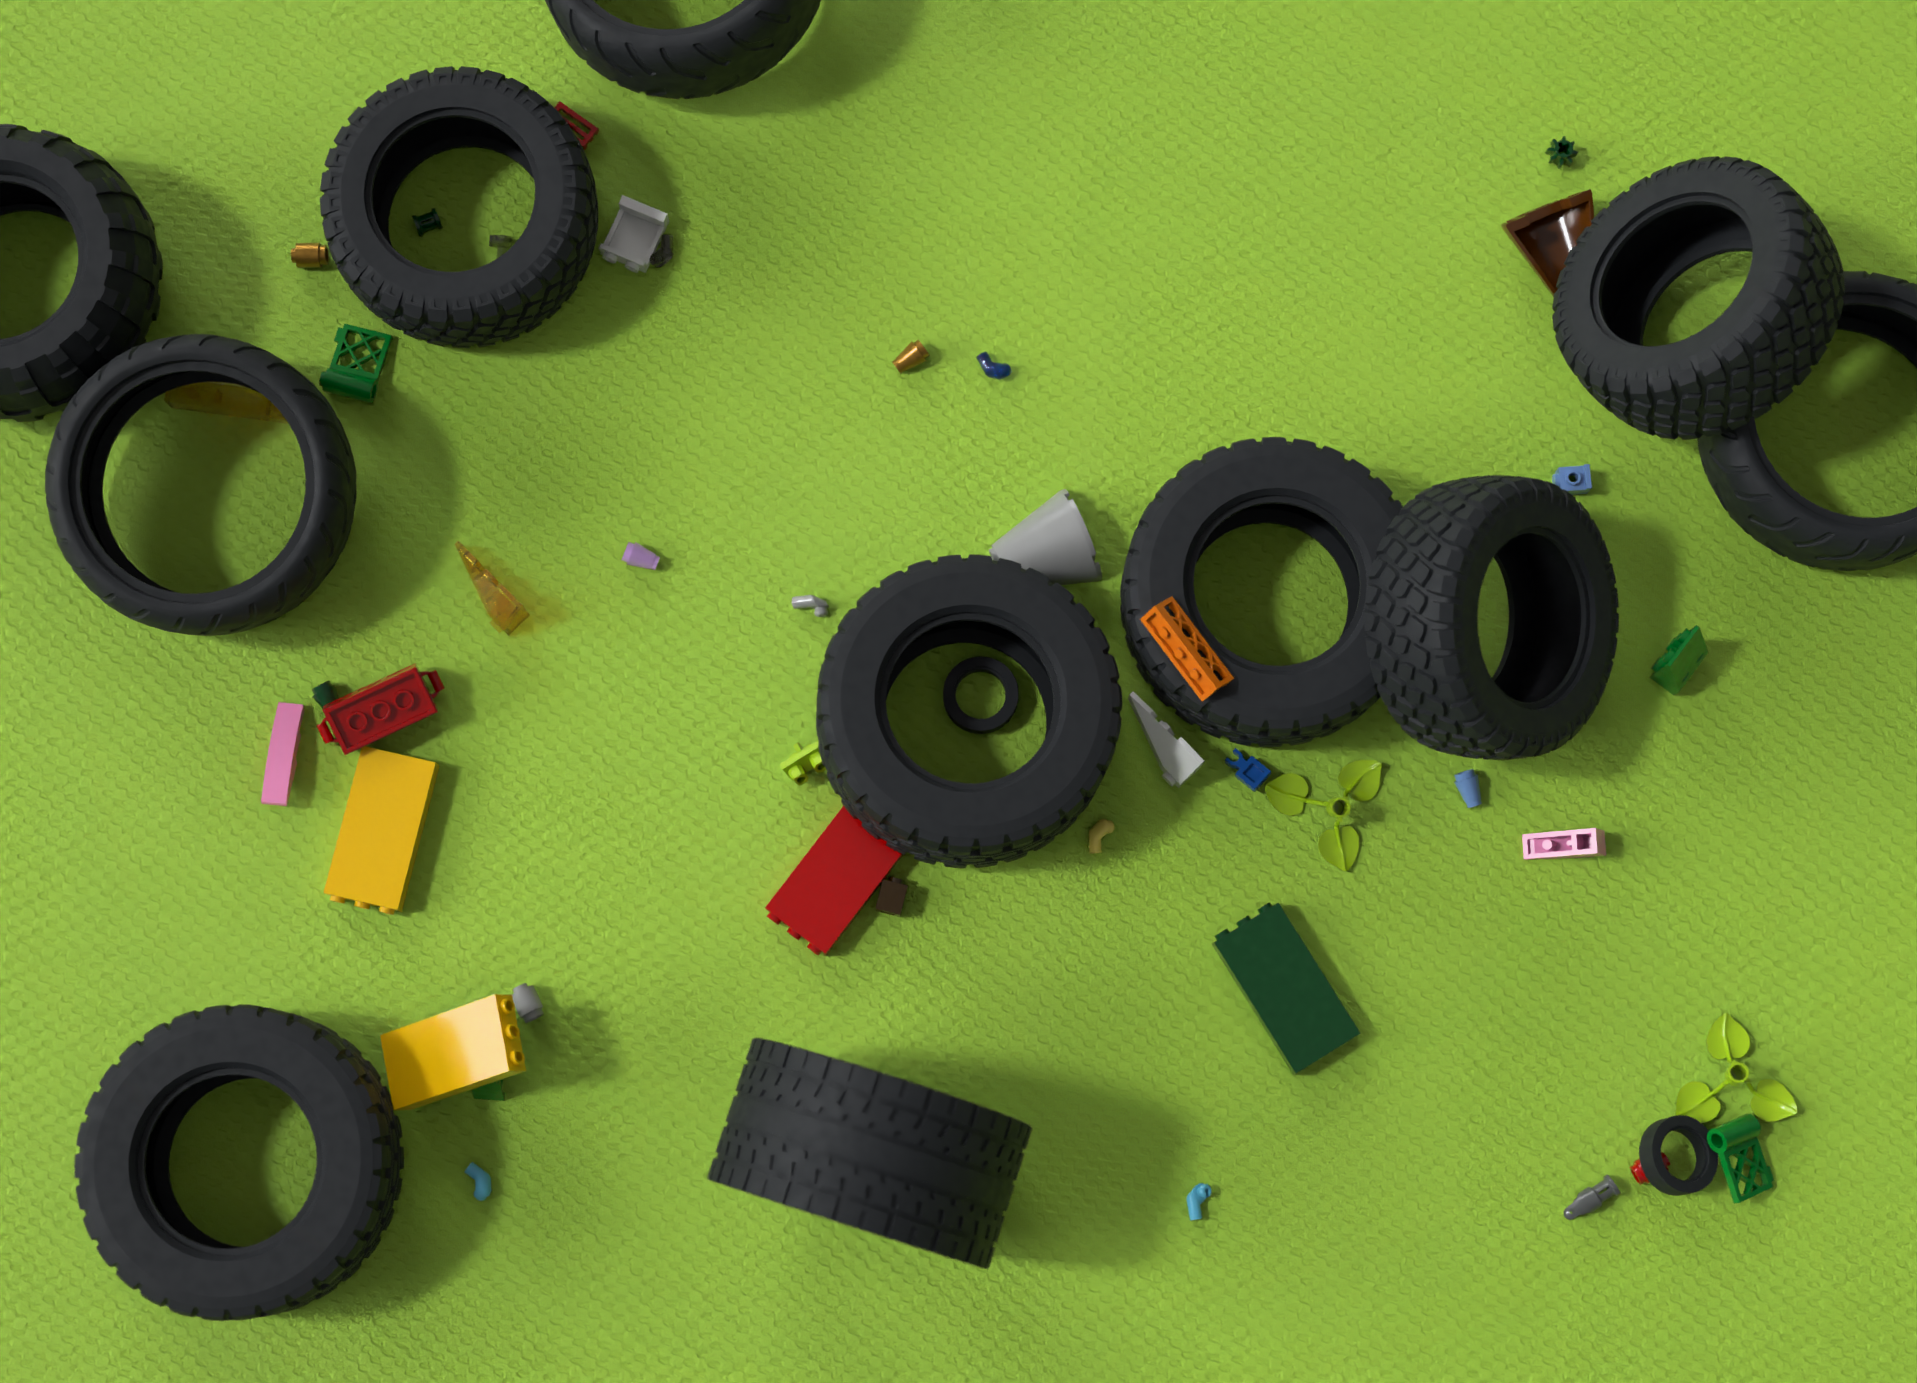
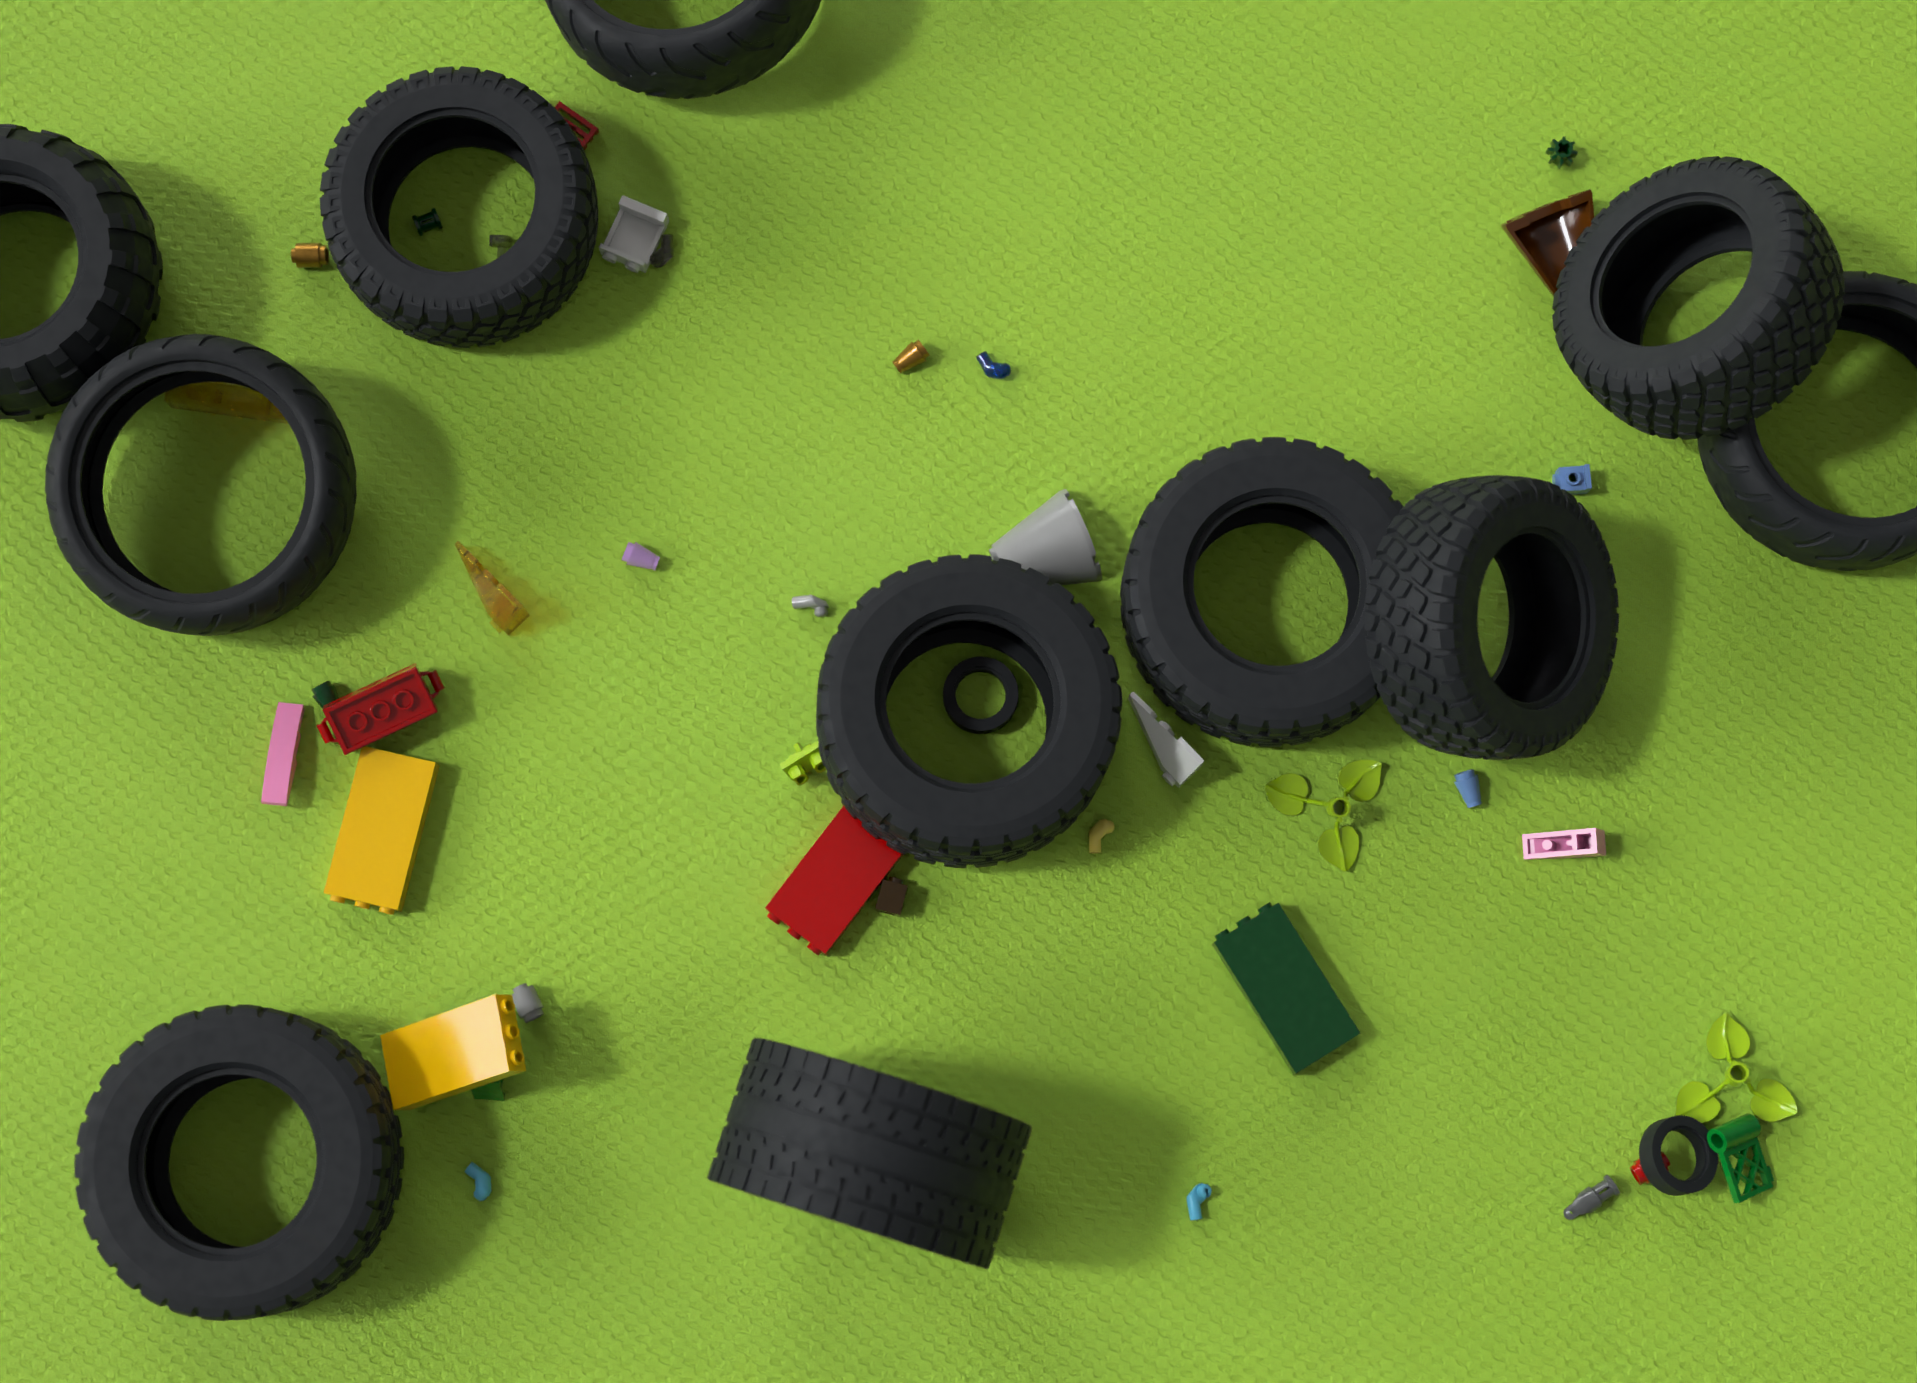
(353, 382): green piece -> none
(1184, 649): orange fence -> none
(1249, 772): blue plate -> none
(1680, 661): green slope -> none

